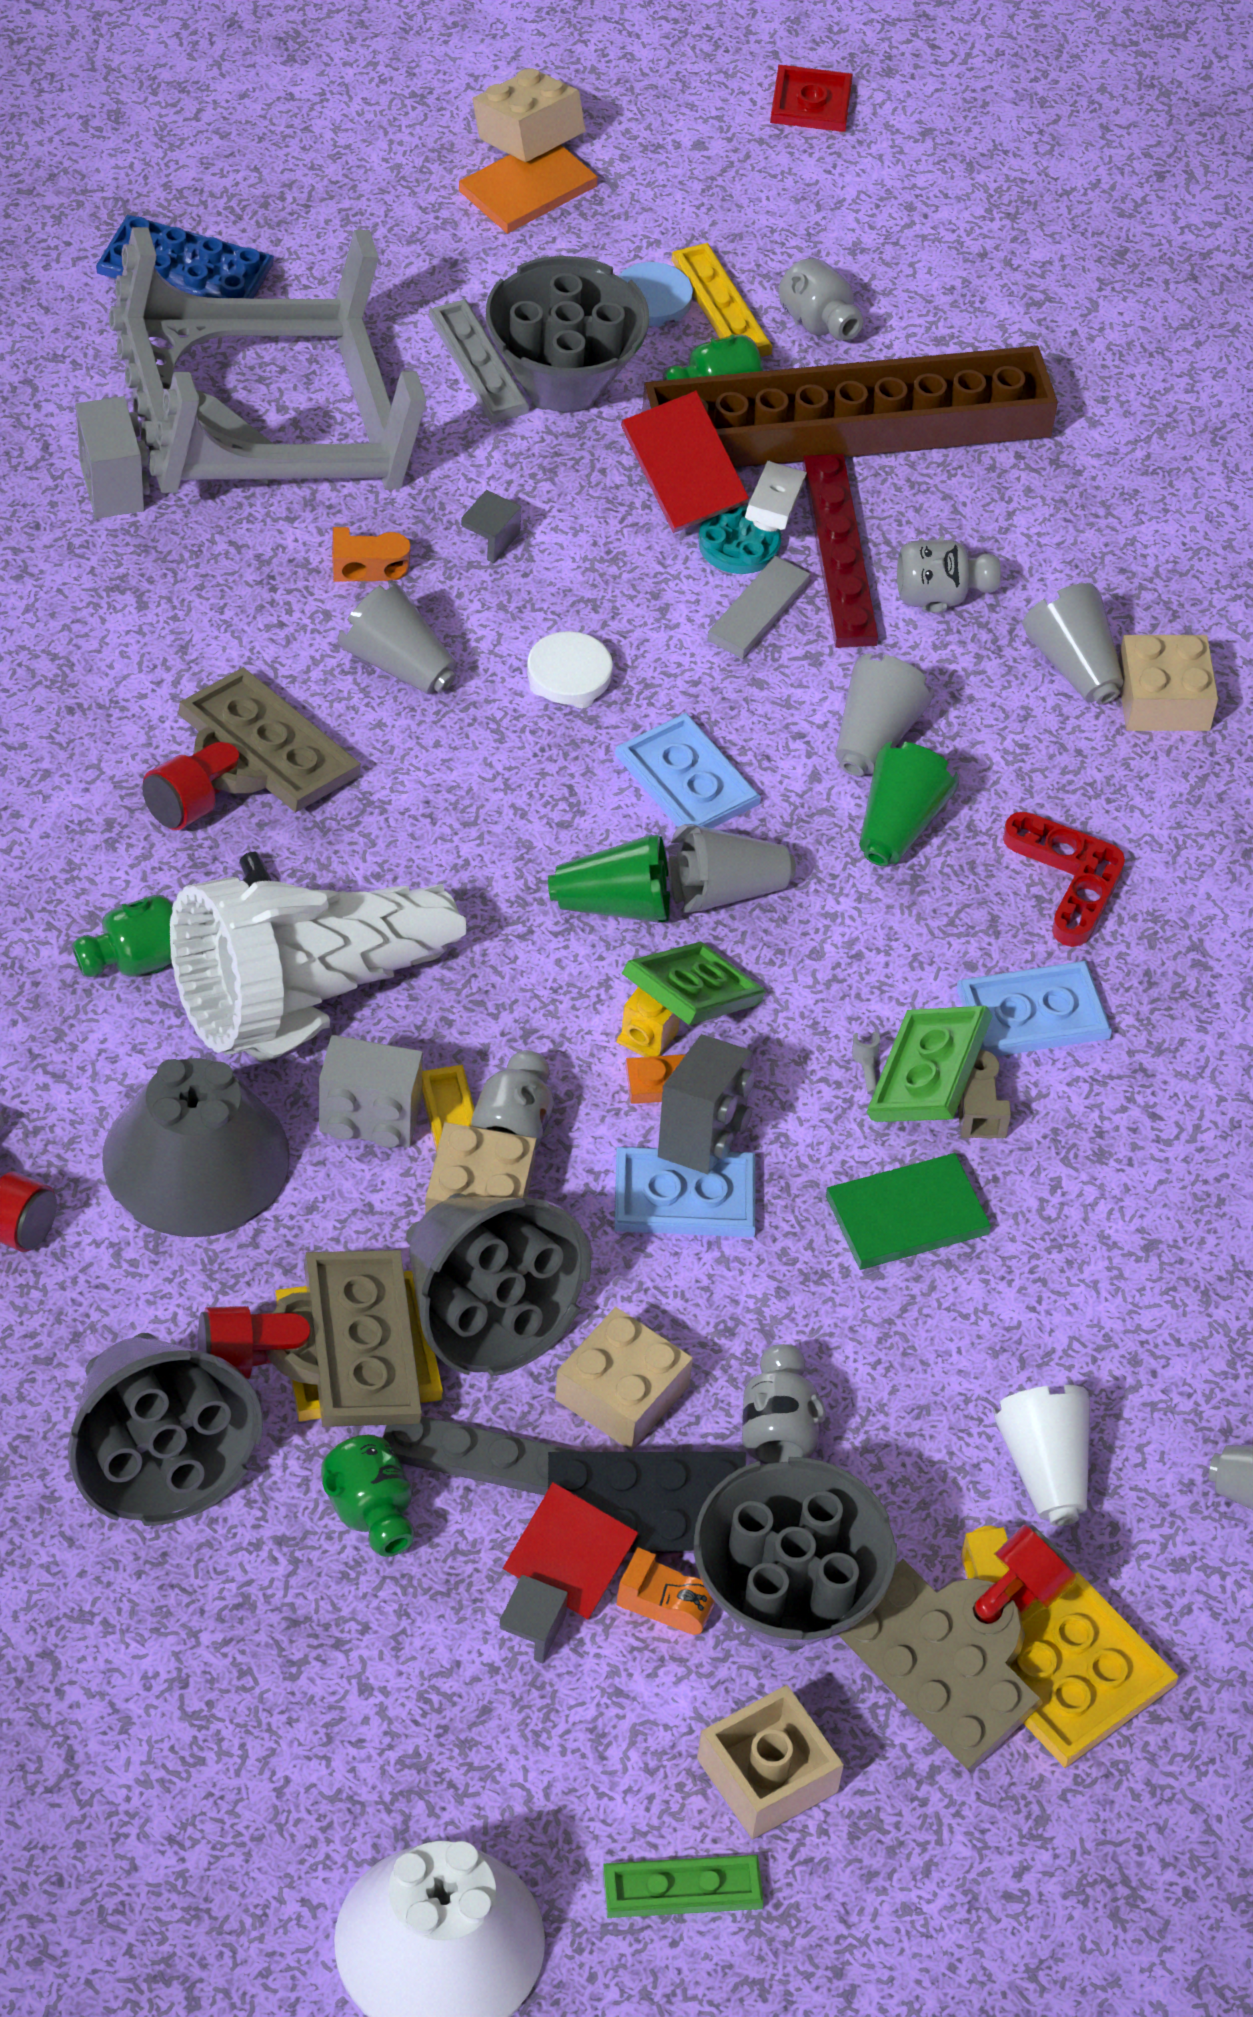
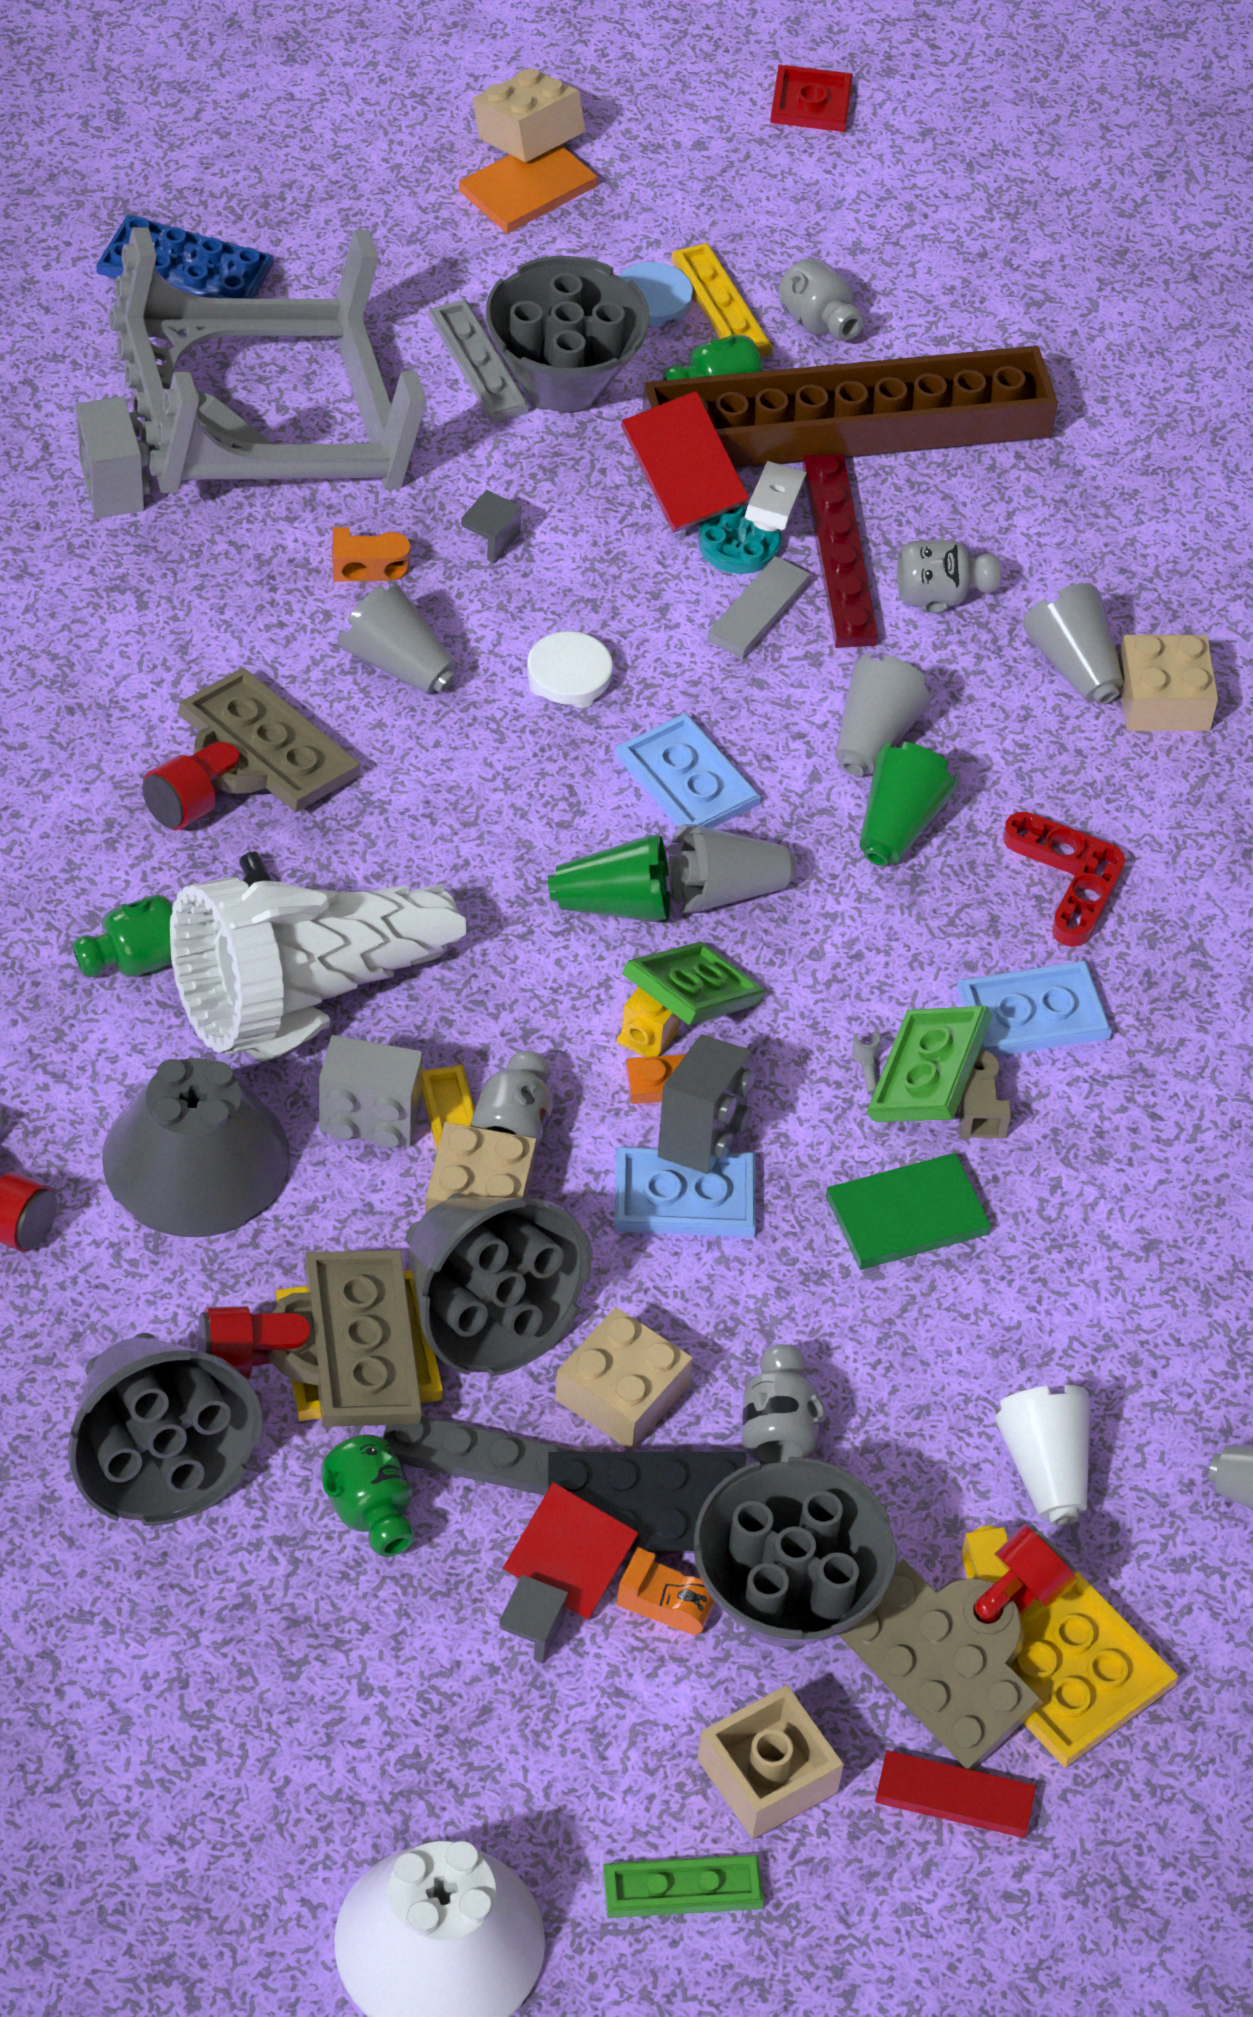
(955, 1794): none -> red tile

